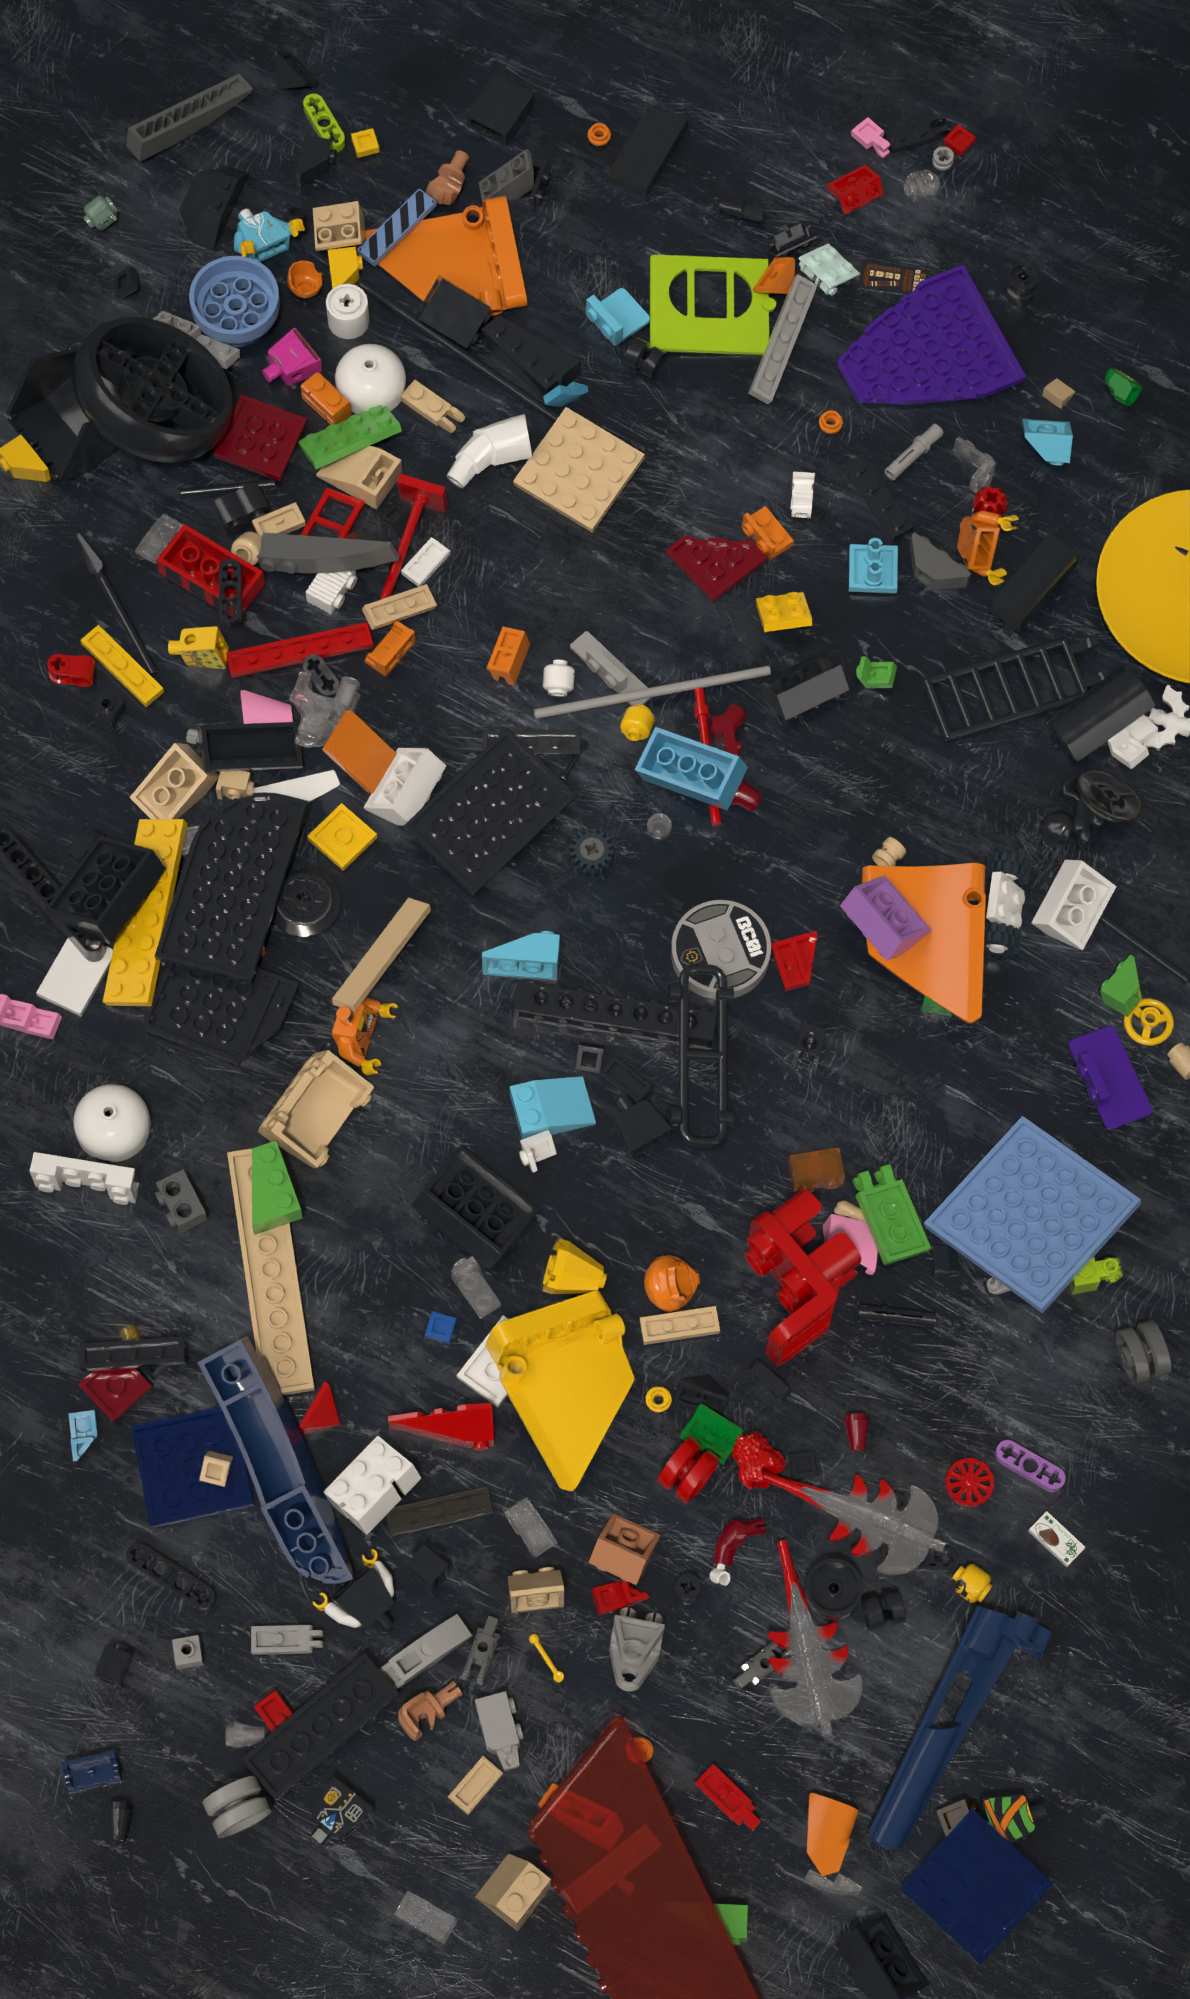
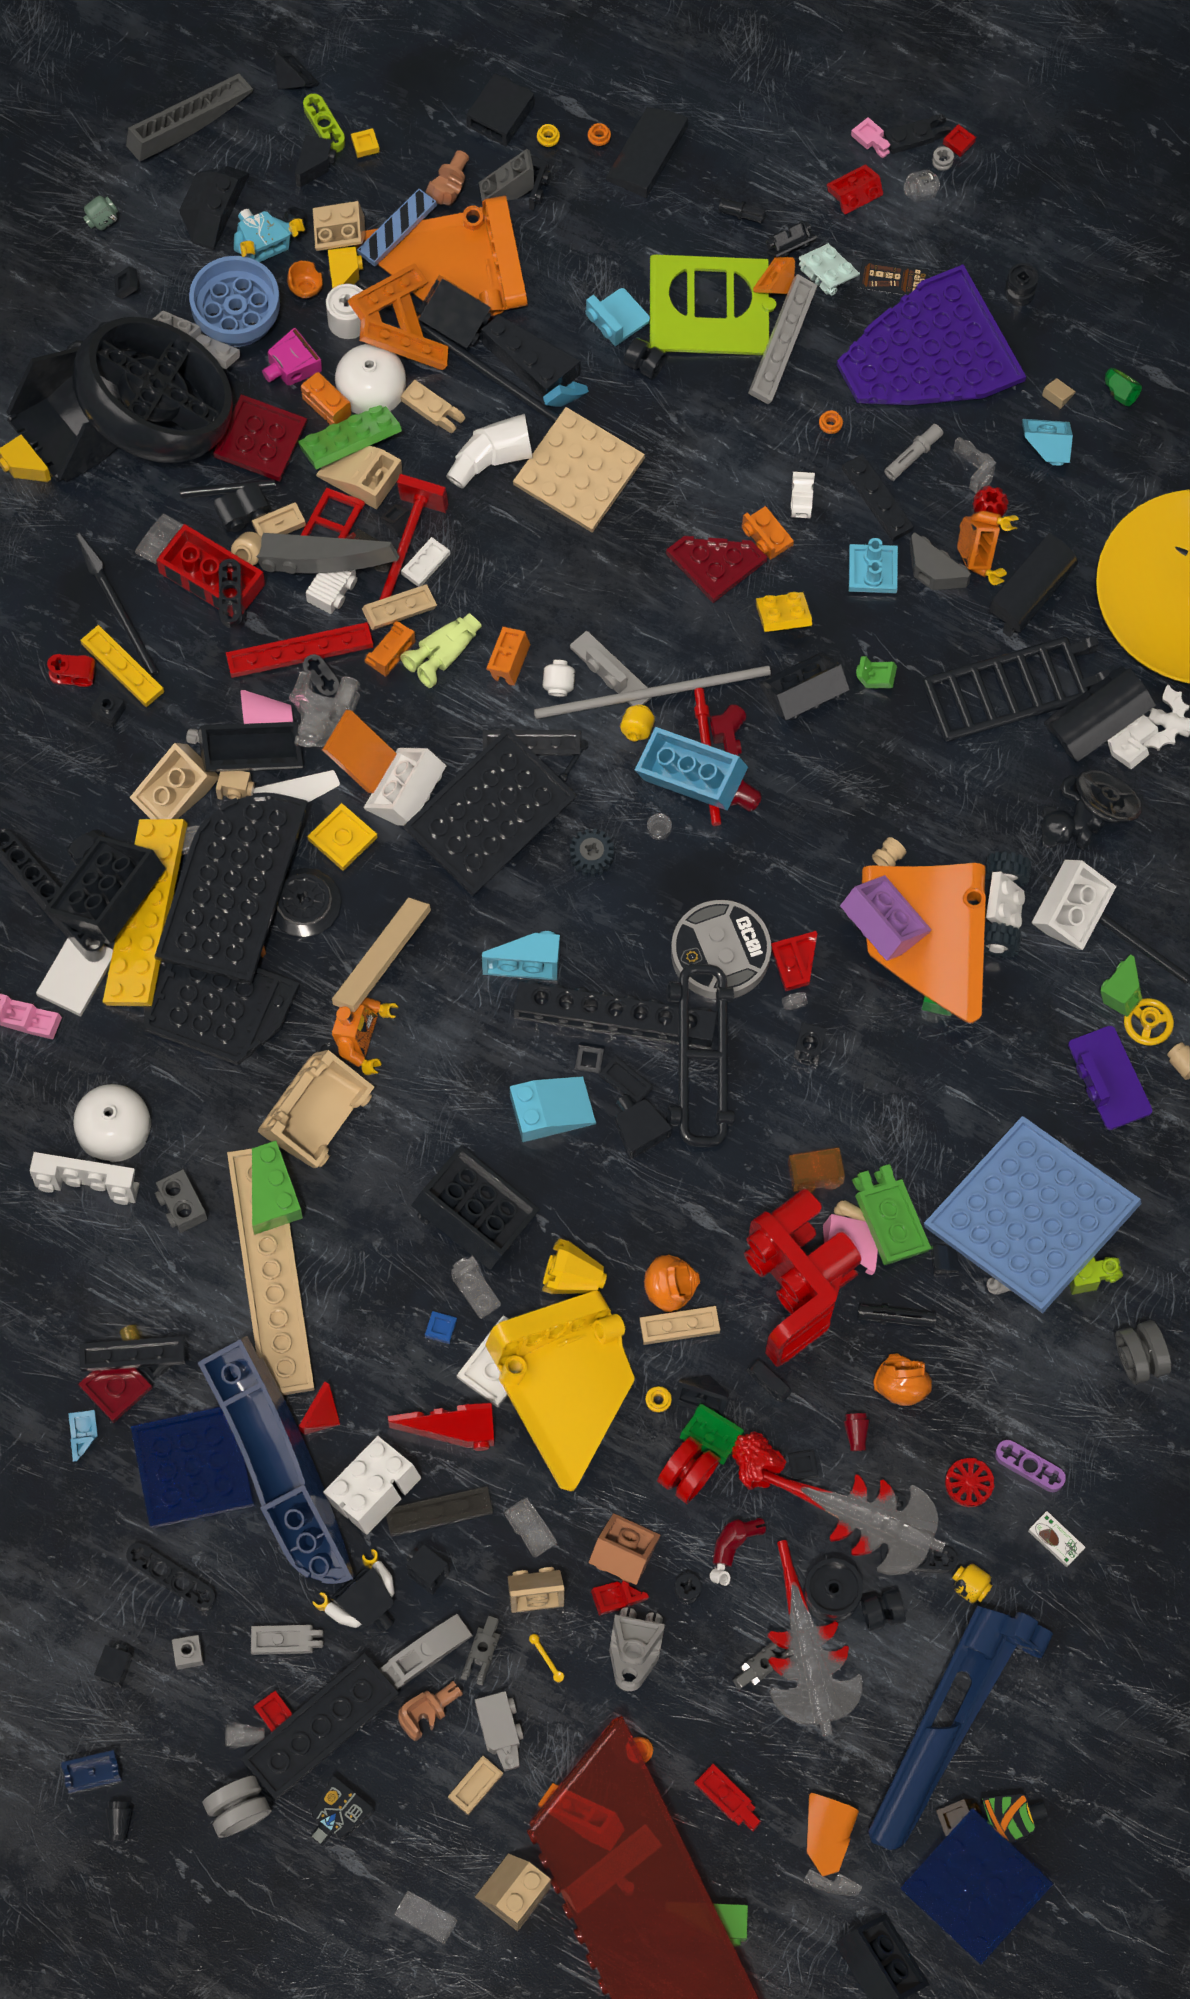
(201, 647): yellow torso -> none
(216, 1468): tan slope -> none
(407, 340): none -> orange plate
(441, 649): none -> yellowish green piece
(536, 1148): white bracket -> none
(548, 130): none -> yellow plate
(794, 1001): none -> clear tile
(902, 1380): none -> orange helmet

